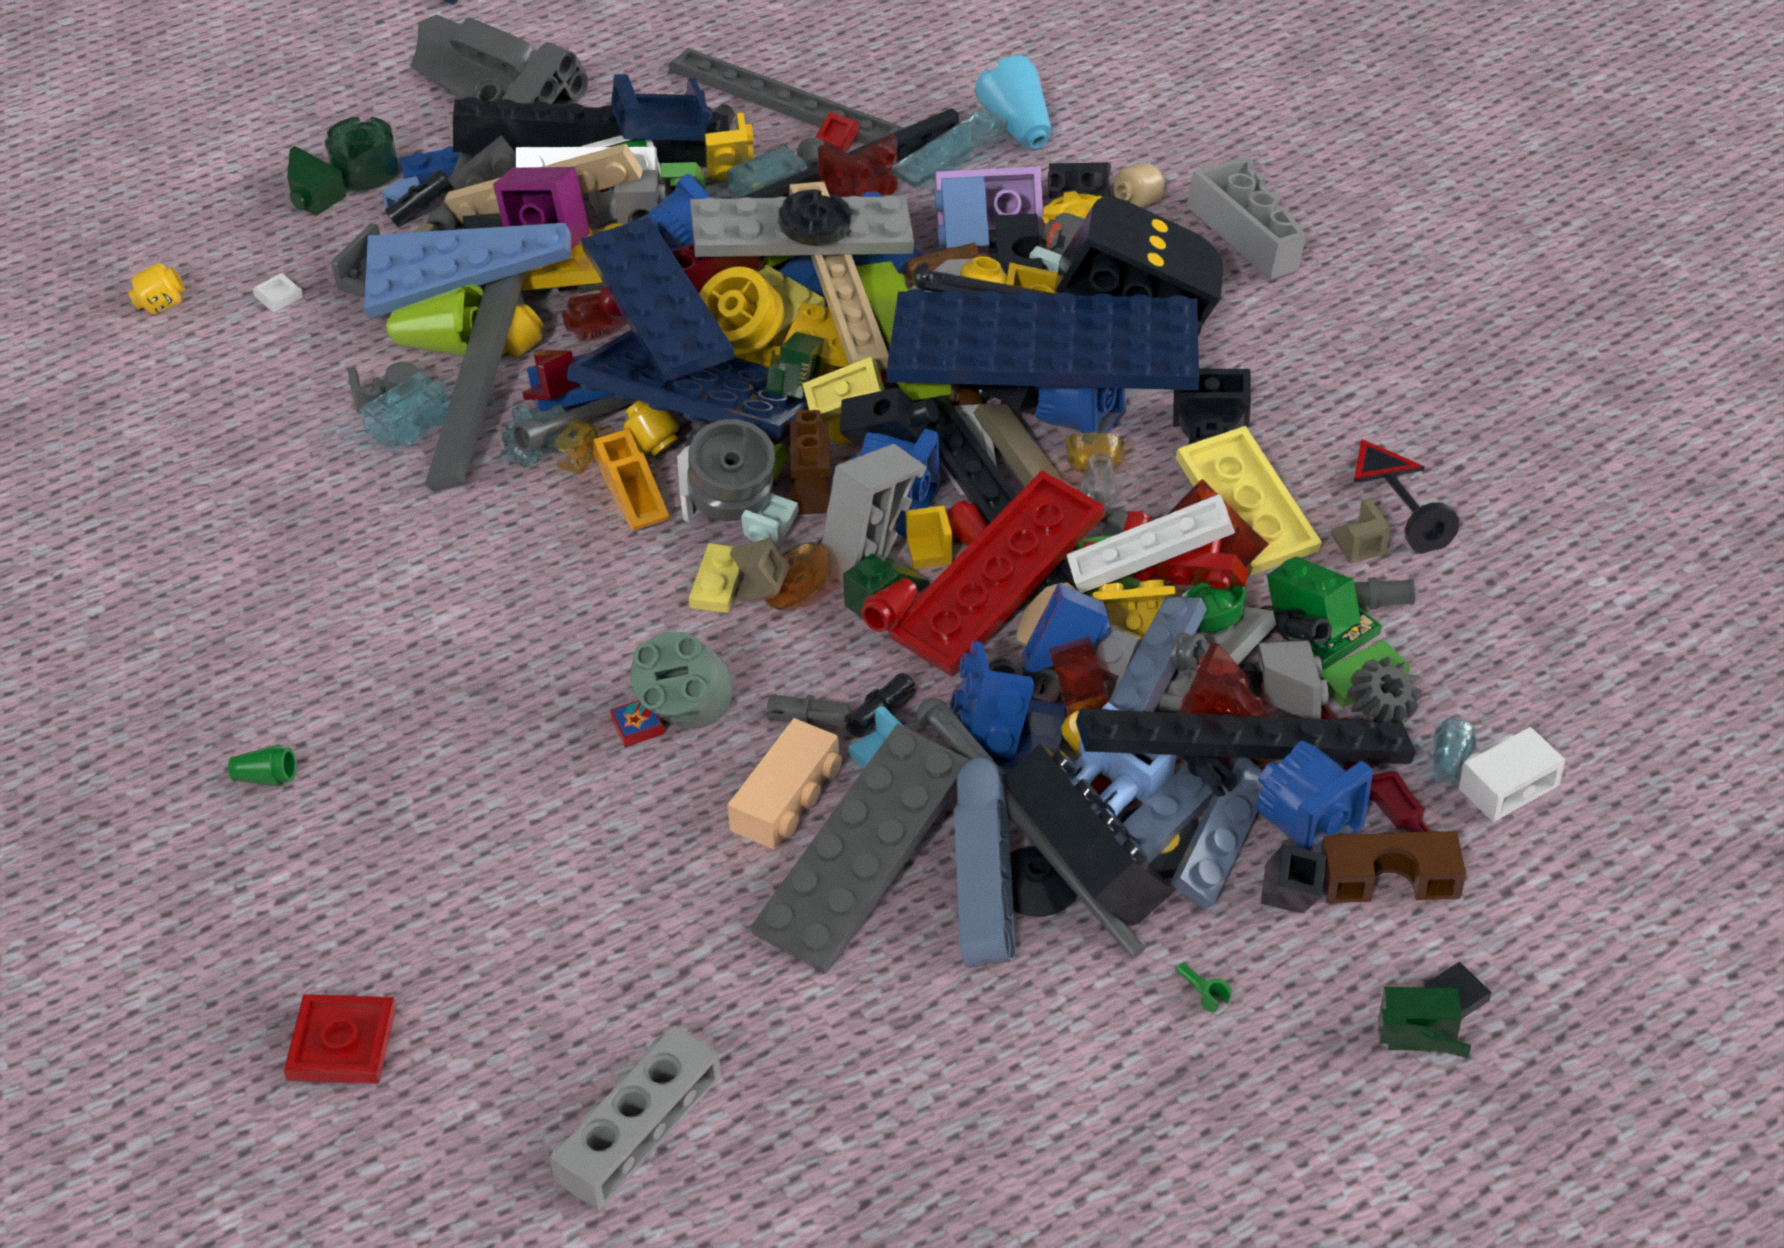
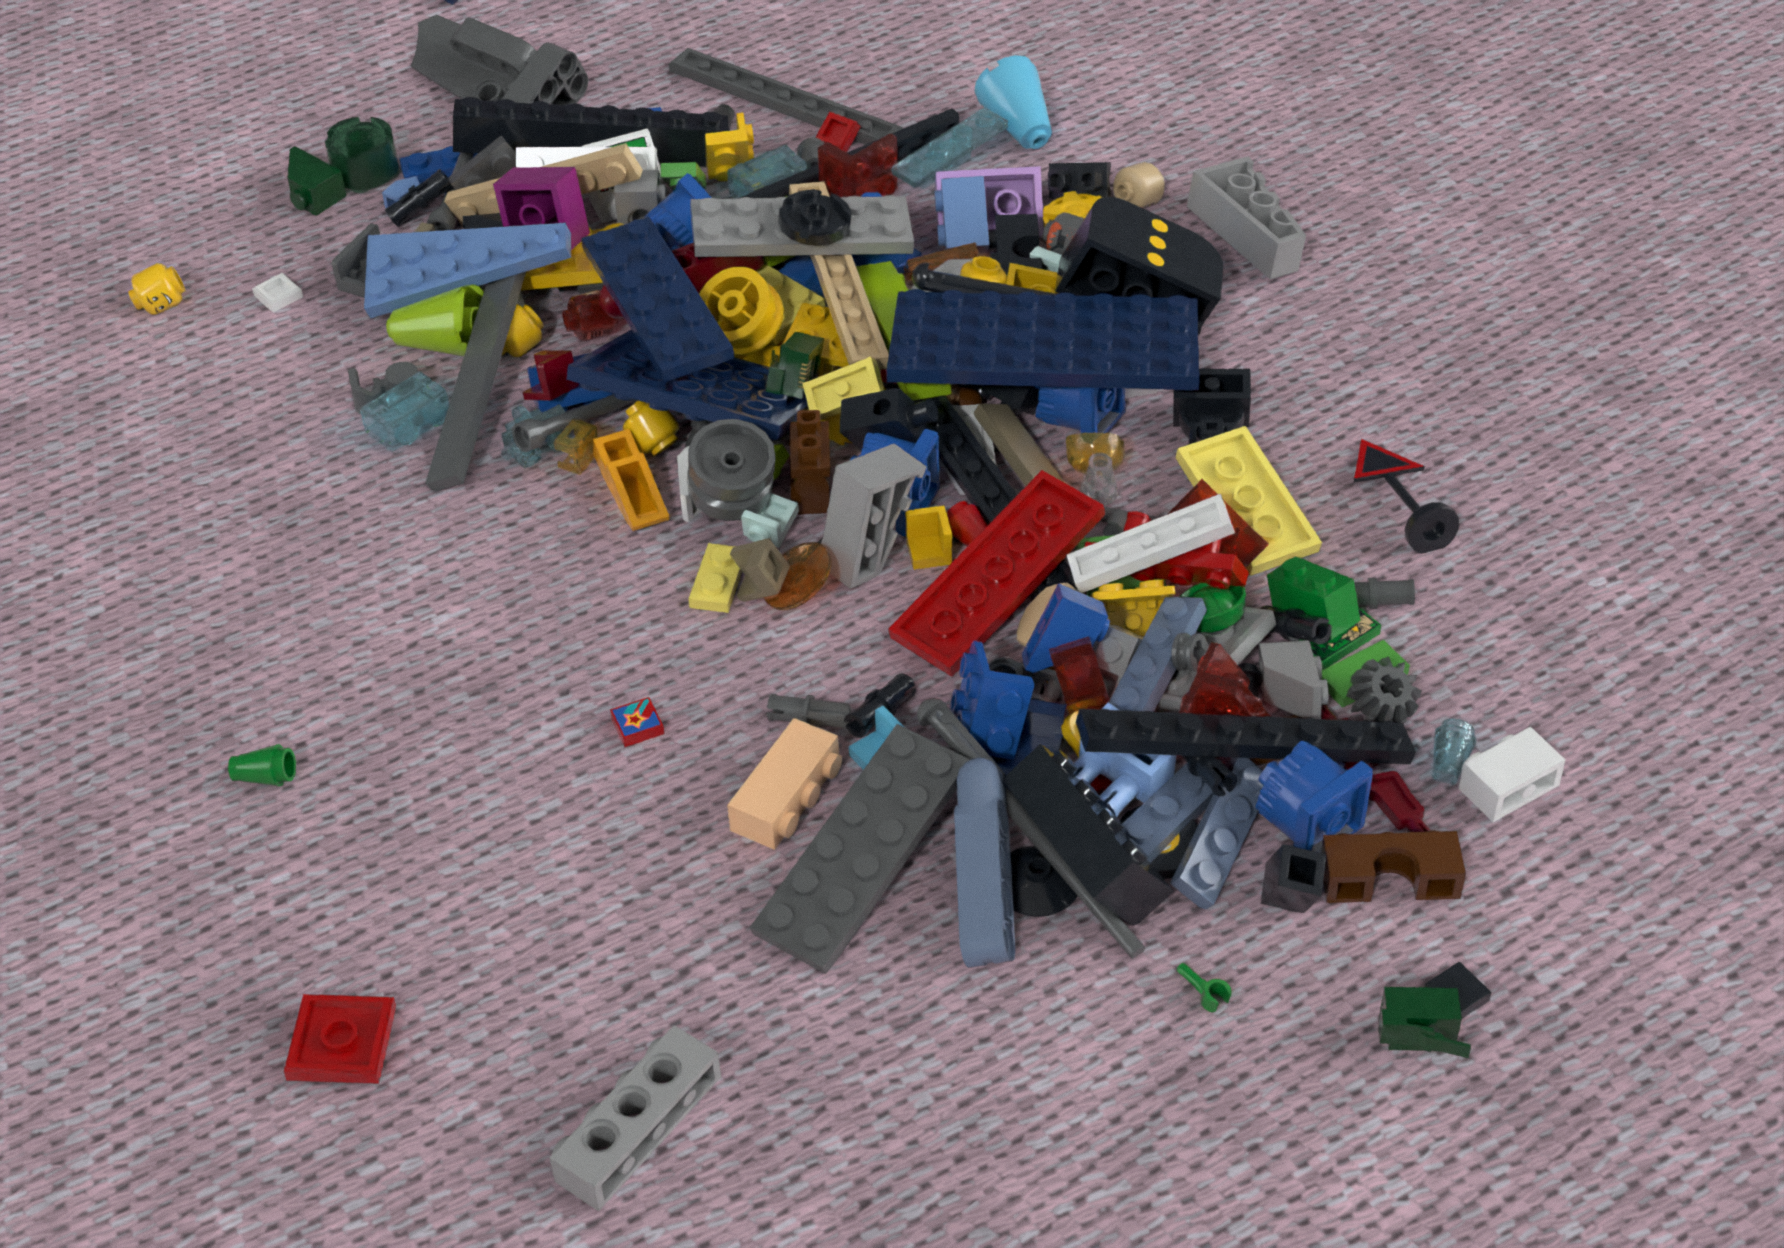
(660, 114): dark blue panel -> none
(681, 680): sand green cylinder -> none
(873, 575): dark green slope -> none
(887, 606): red cone -> none
(1365, 537): dark tan panel -> none

